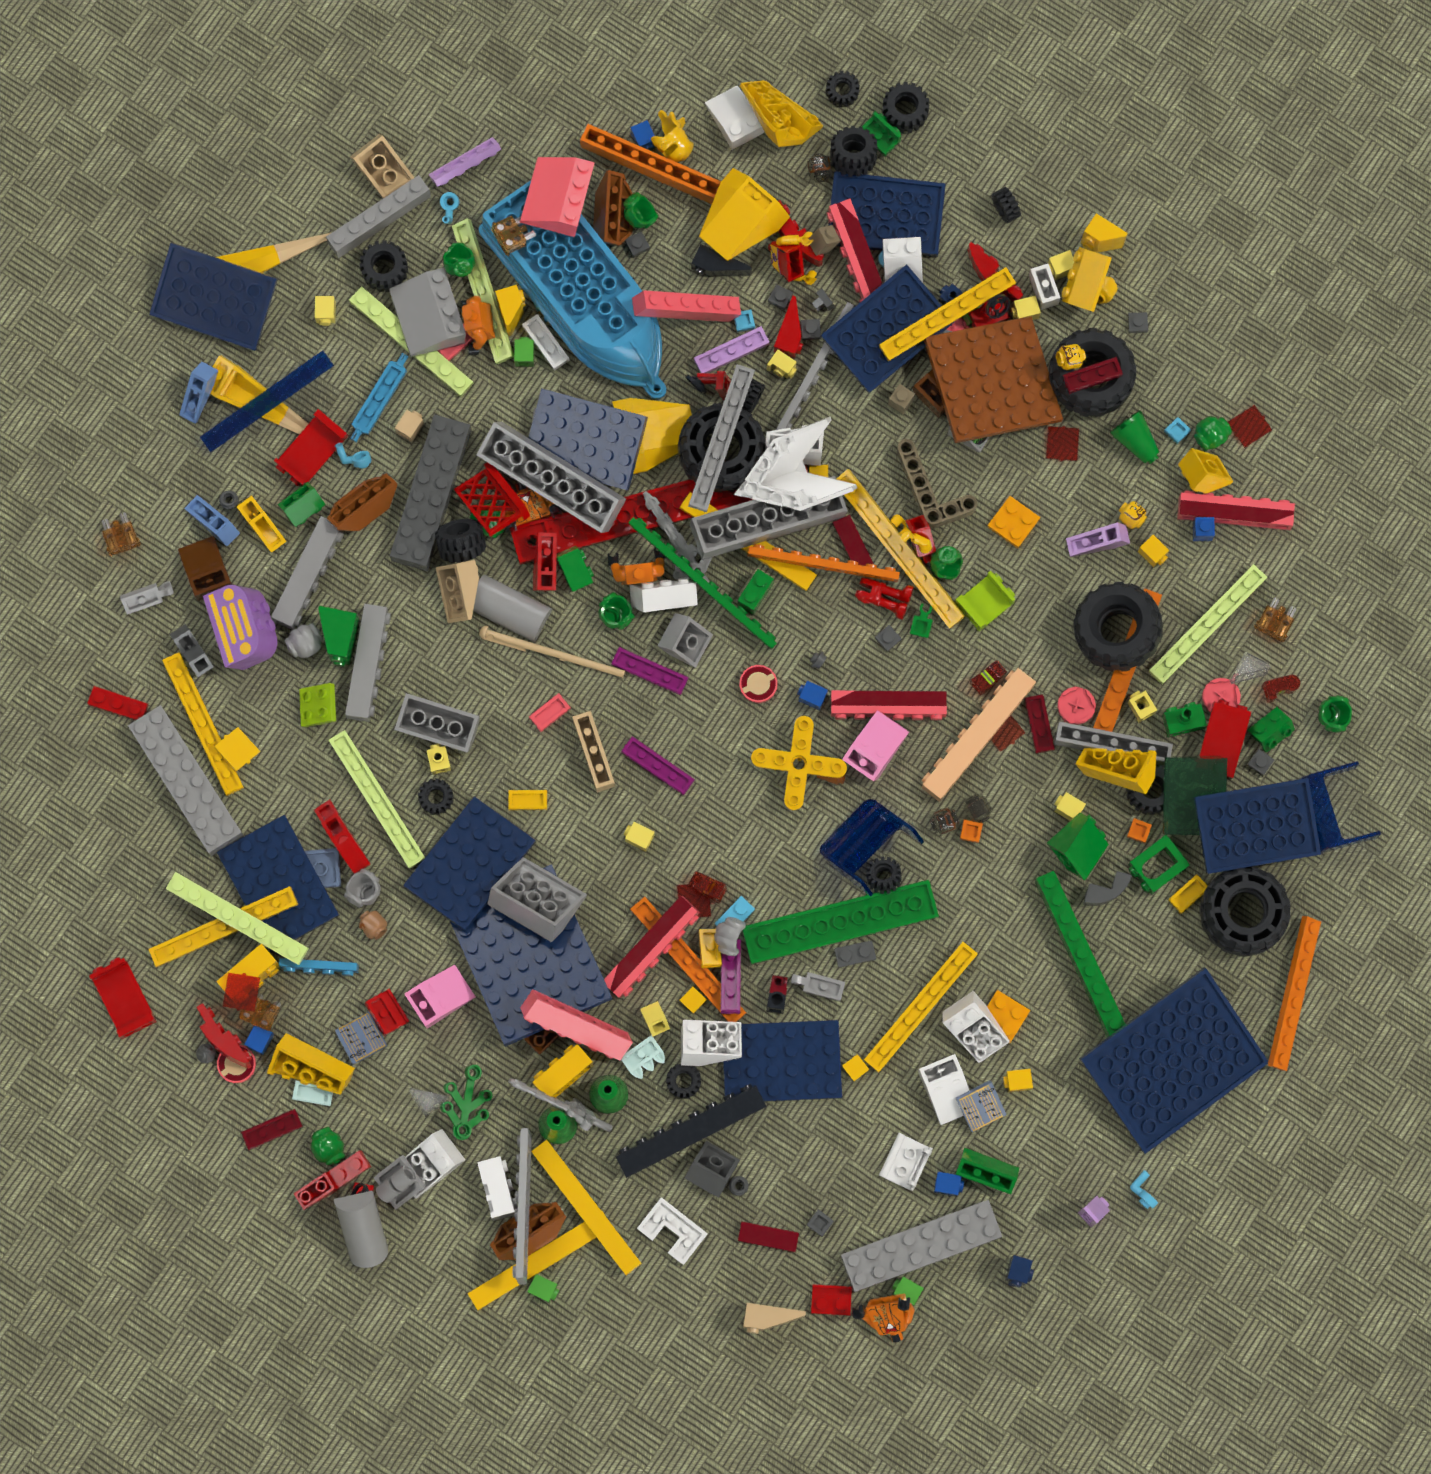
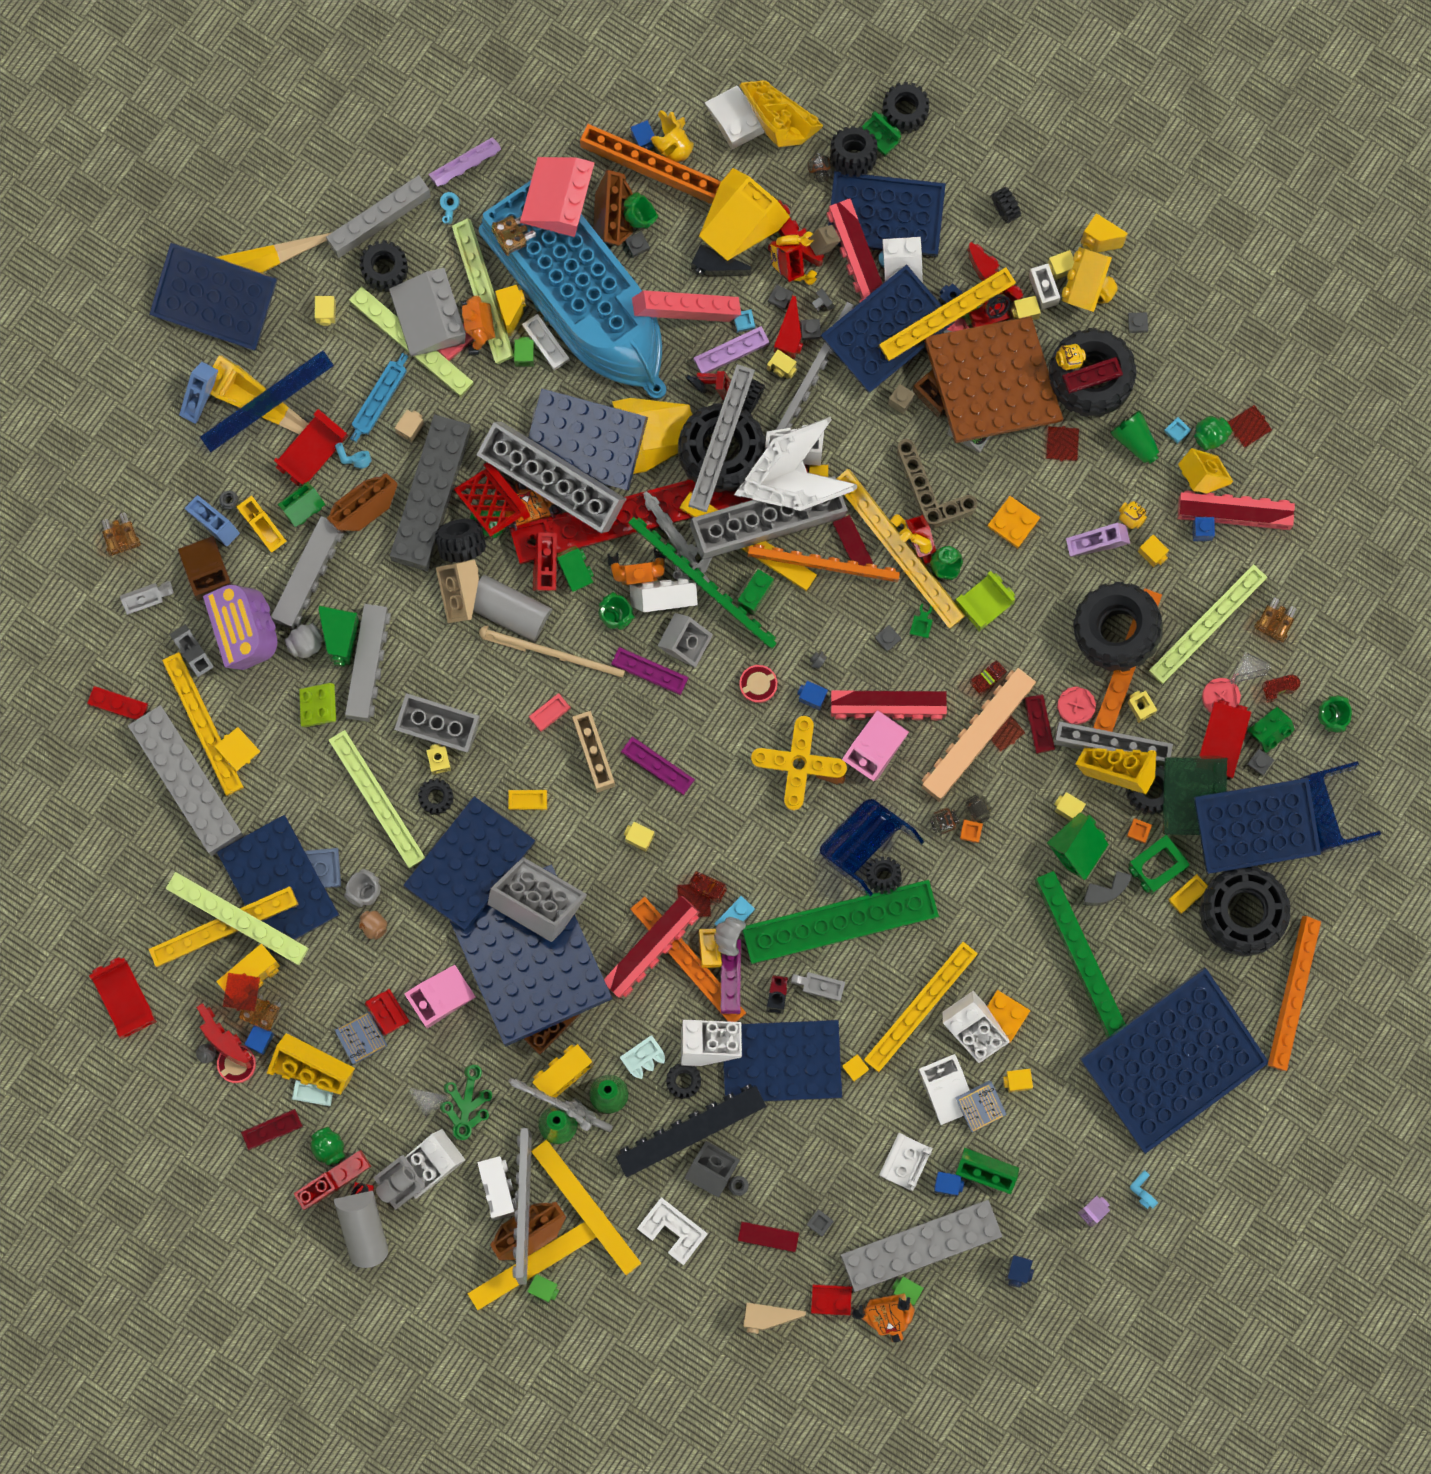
(326, 967): dark azure plate -> none
(342, 837): red slope -> none
(381, 166): tan slope -> none
(458, 260): green hair -> none
(576, 1025): coral brick -> none
(655, 1019): light yellow brick -> none
(693, 1000): yellow tile -> none
(842, 78): black tyre -> none
(855, 954): dark grey plate -> none
(879, 588): red piece -> none
(1184, 720): green brick -> none

